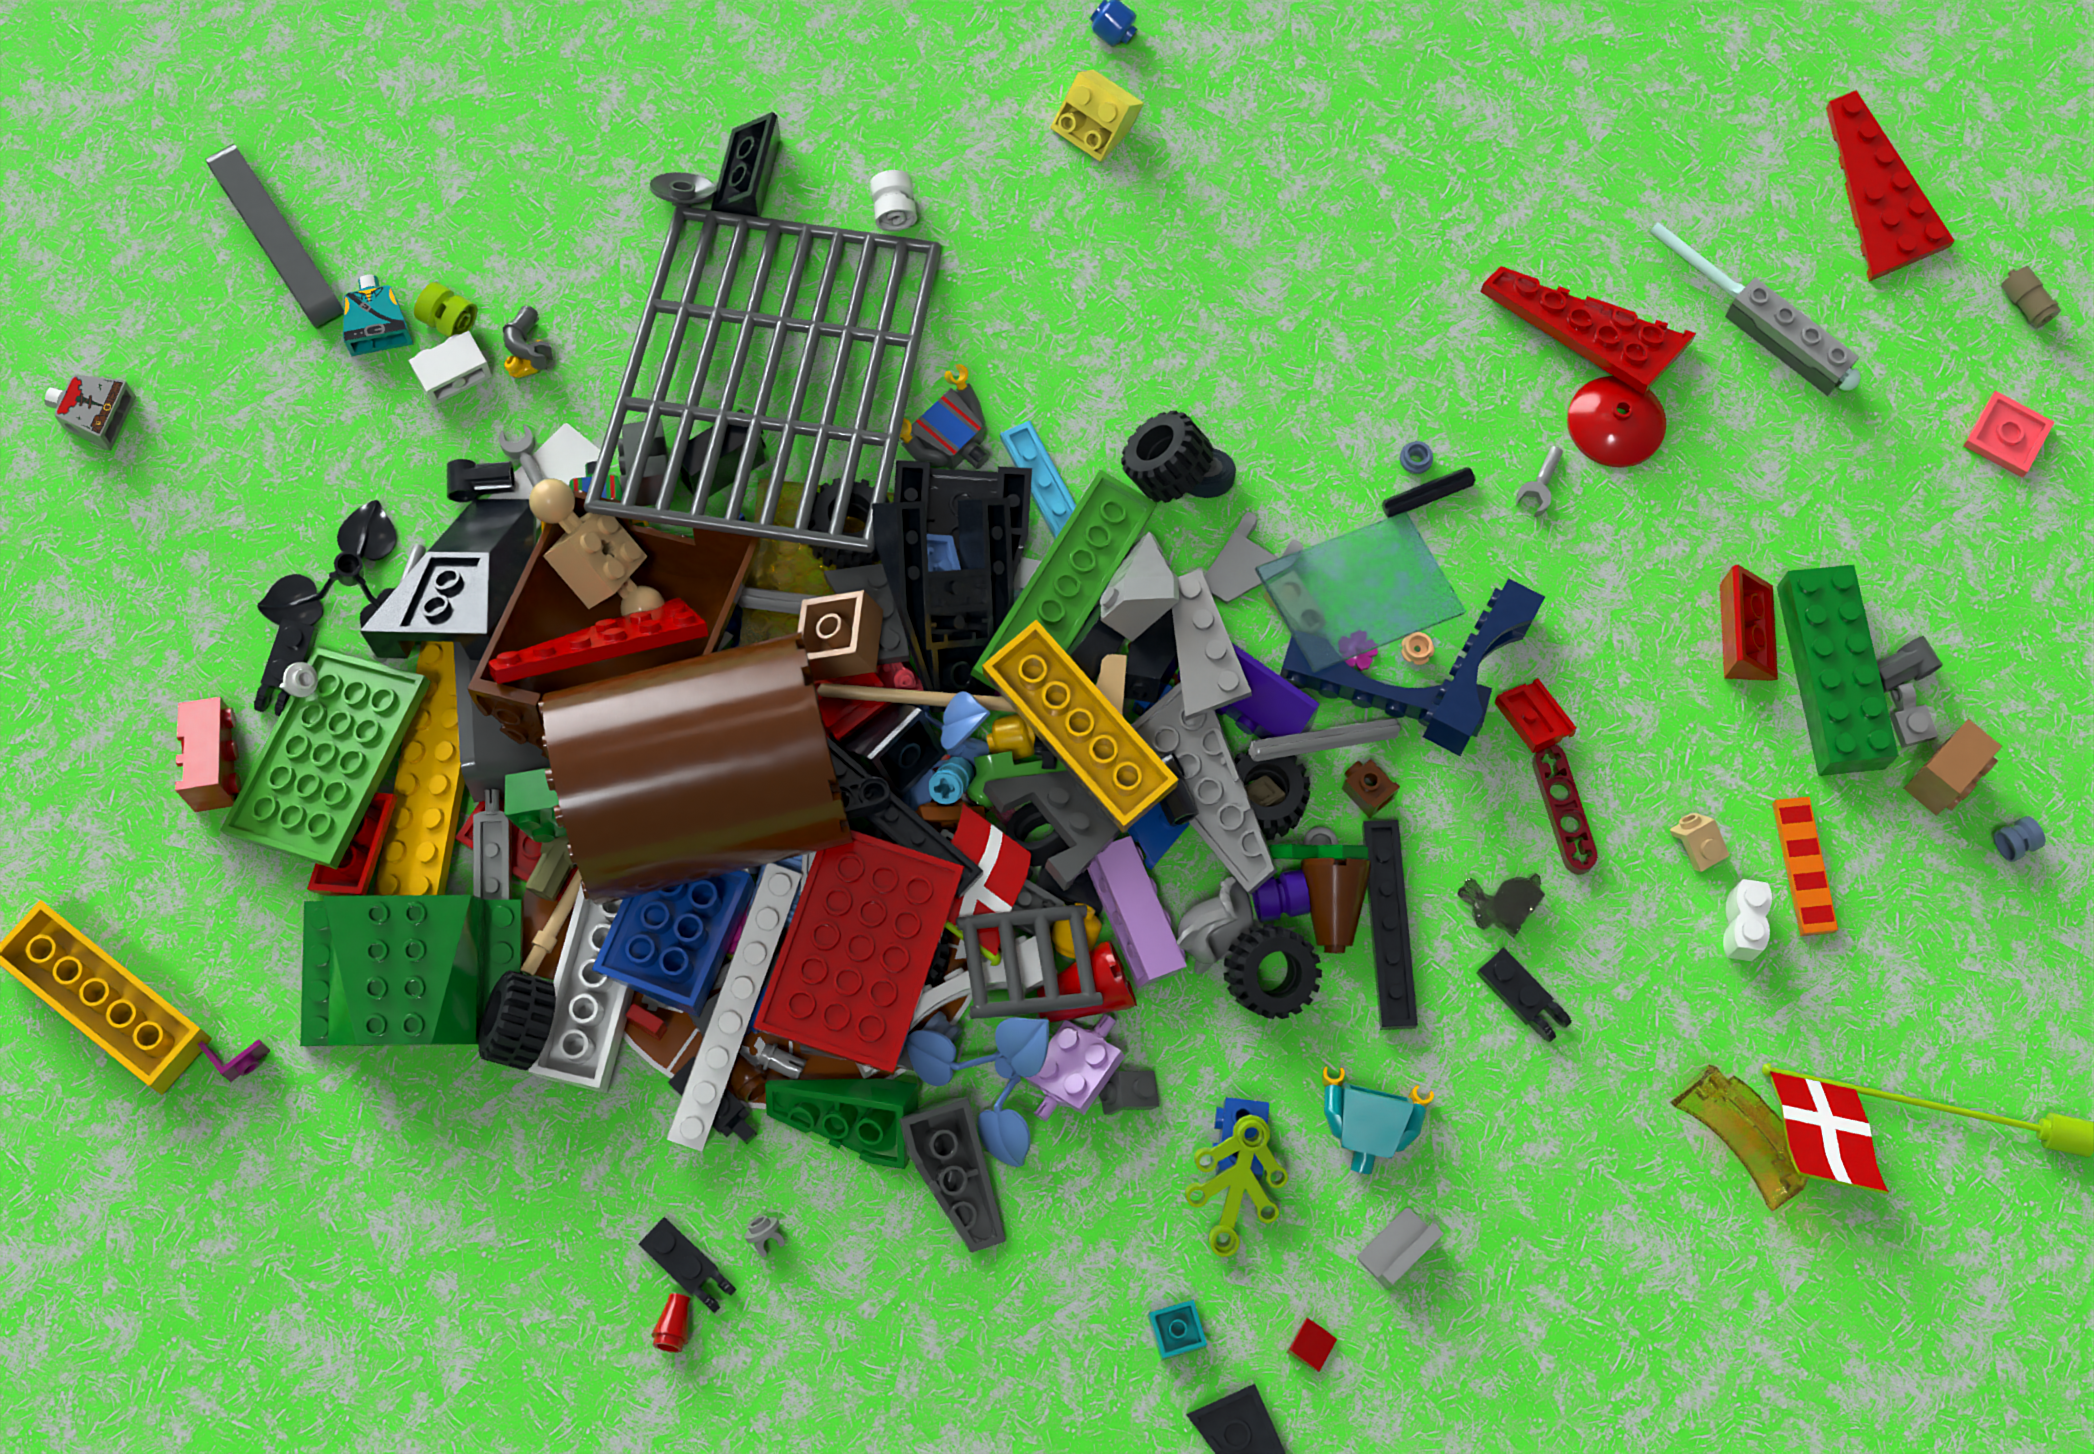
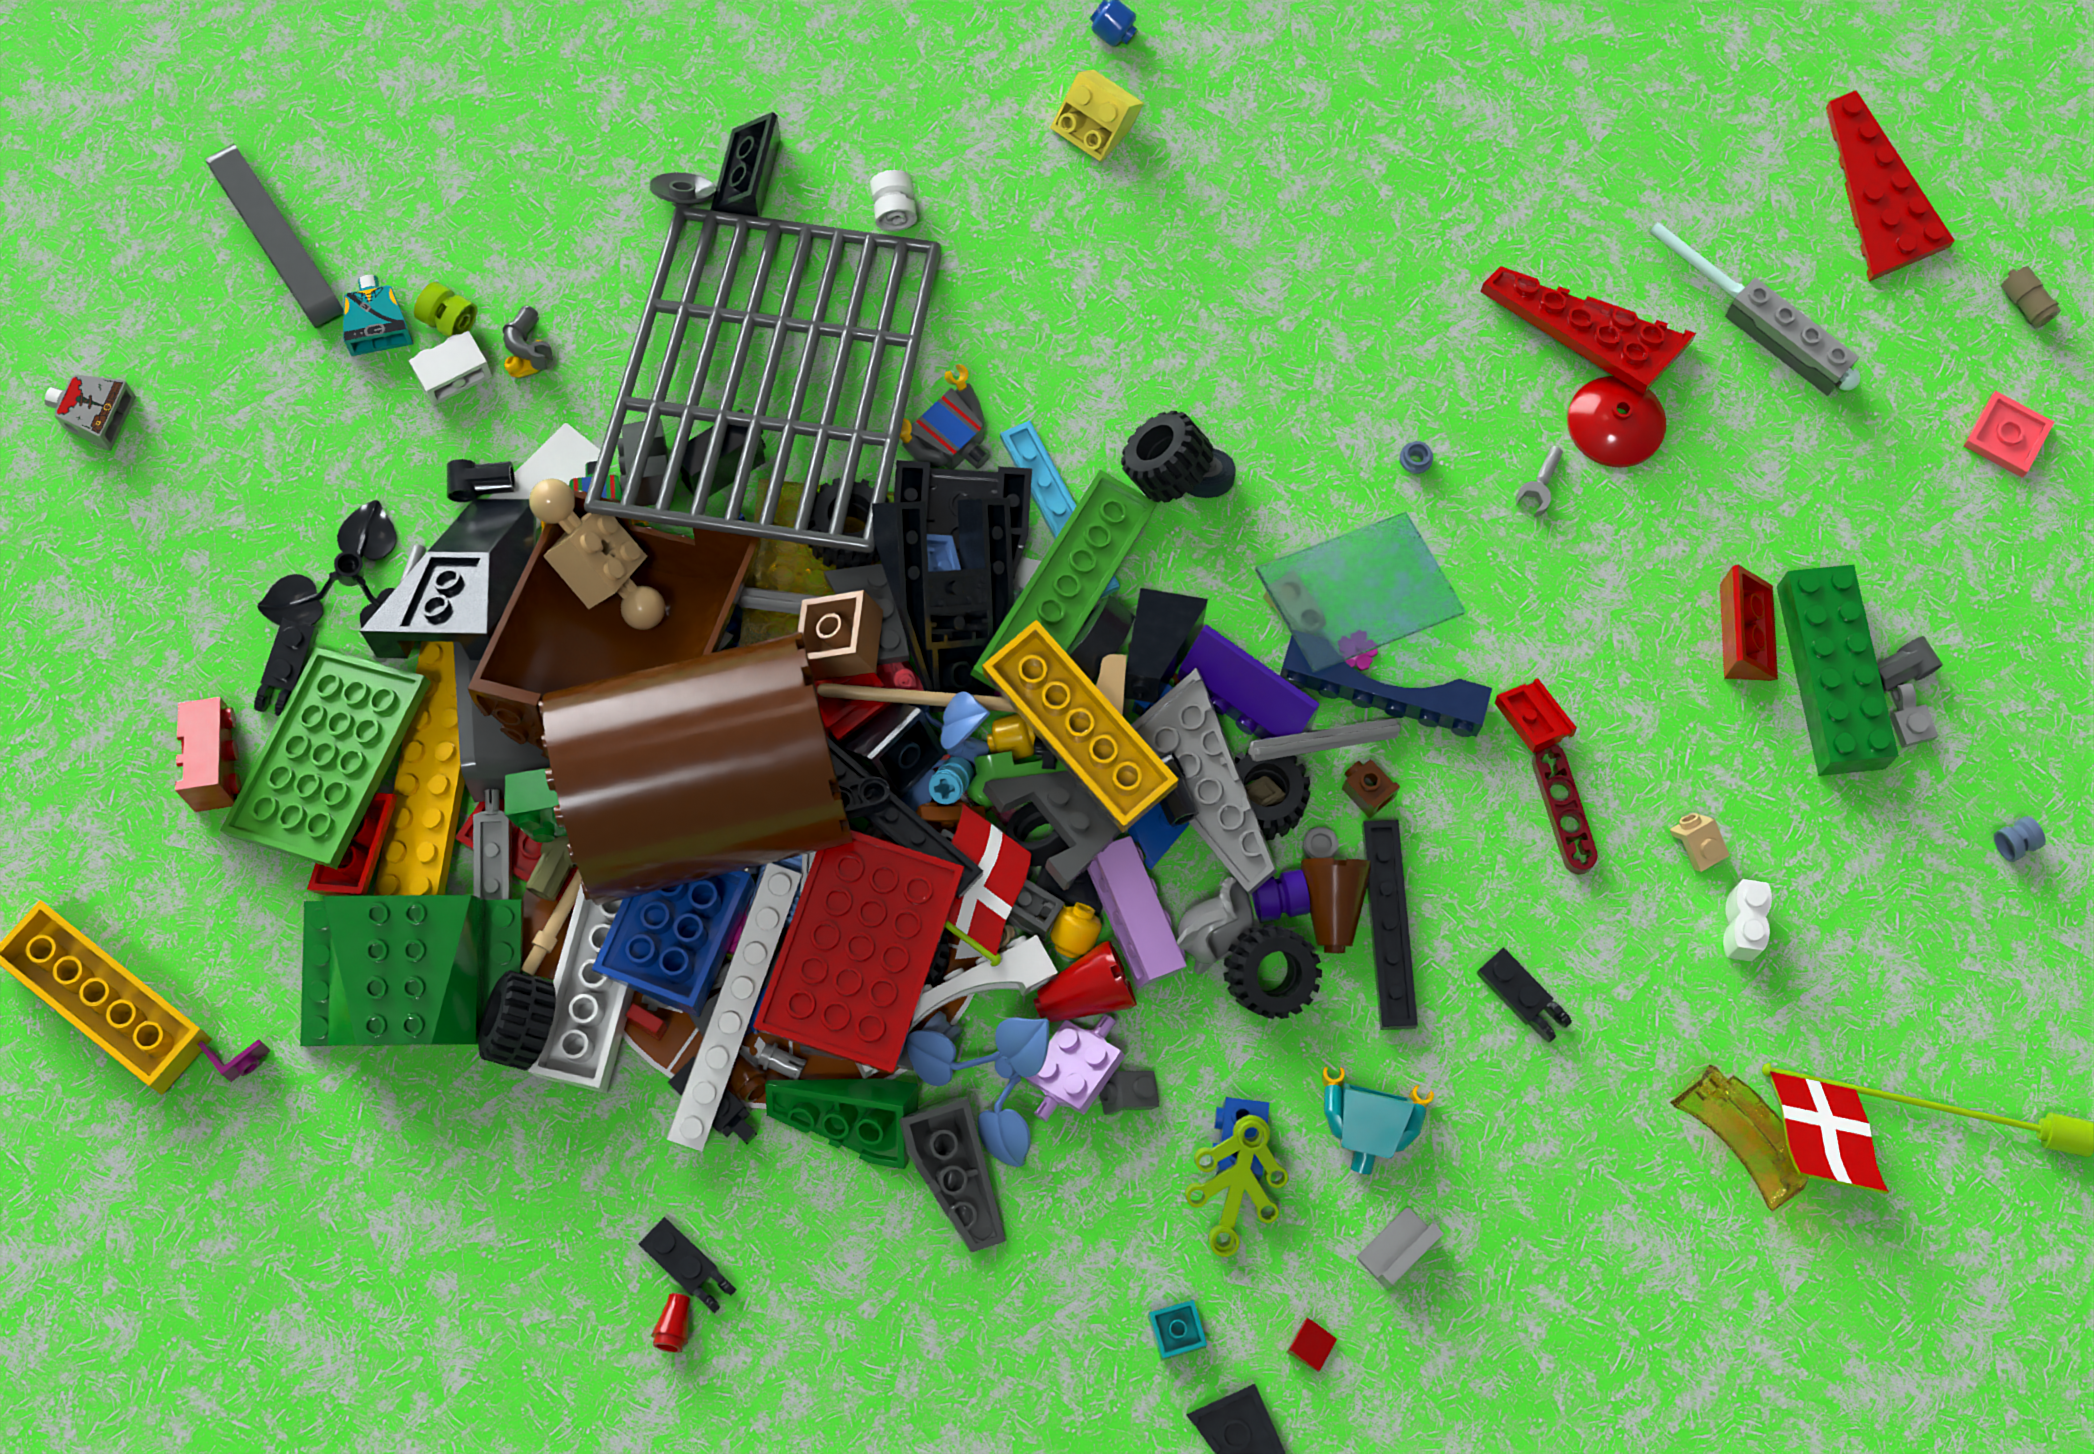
(299, 679): white plate -> none
(521, 451): light grey piece -> none
(605, 640): red wing -> none
(762, 1229): light grey plate -> none
(1017, 1003): dark grey bar -> none
(1139, 589): light grey wedge -> none
(1206, 656): light grey wing -> none
(1235, 566): light grey flag -> none
(1301, 851): green tile -> none
(1417, 640): light nougat plate -> none
(1428, 492): black axle -> none
(1460, 709): dark blue arch -> none
(1507, 905): clear smoke animal -> none
(1805, 866): orange tile -> none
(1954, 768): medium nougat brick -> none

